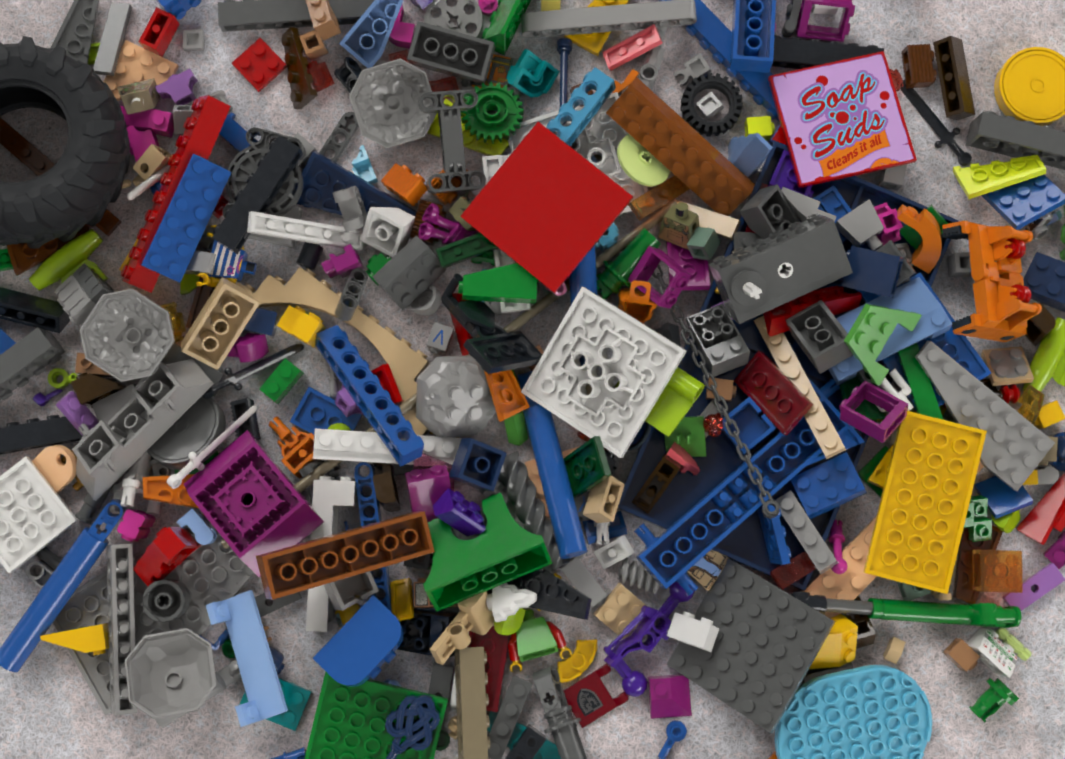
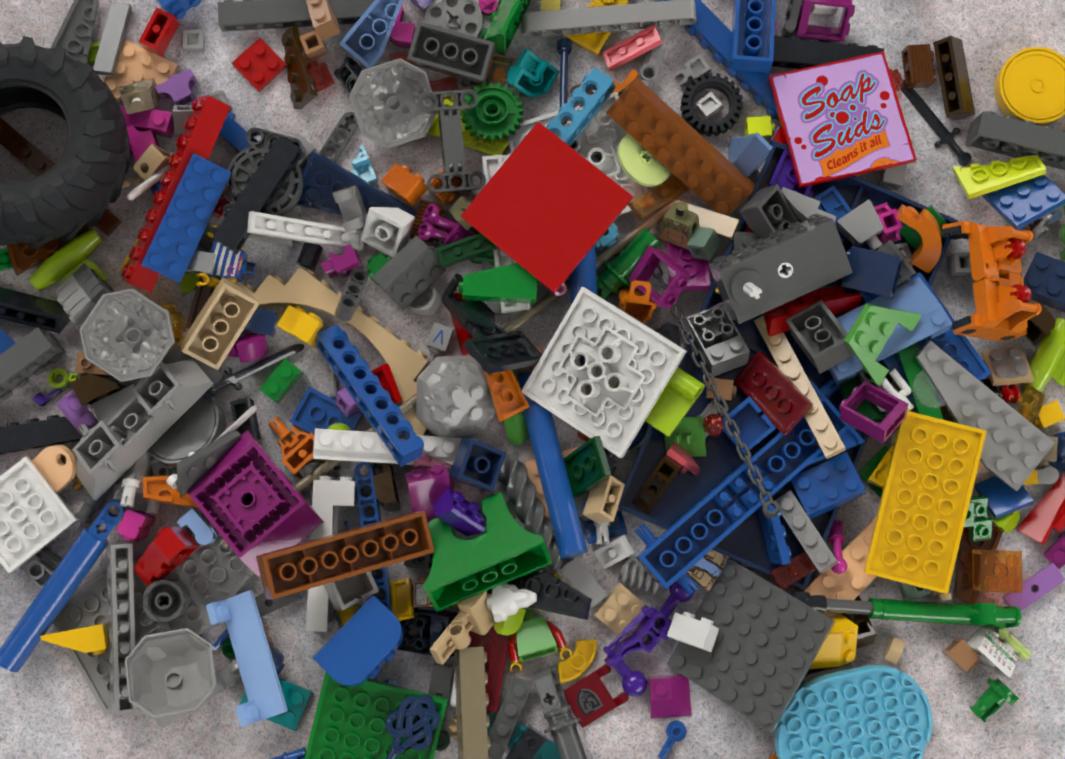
(195, 466): none -> dark grey wing
(925, 392): none -> clear tile

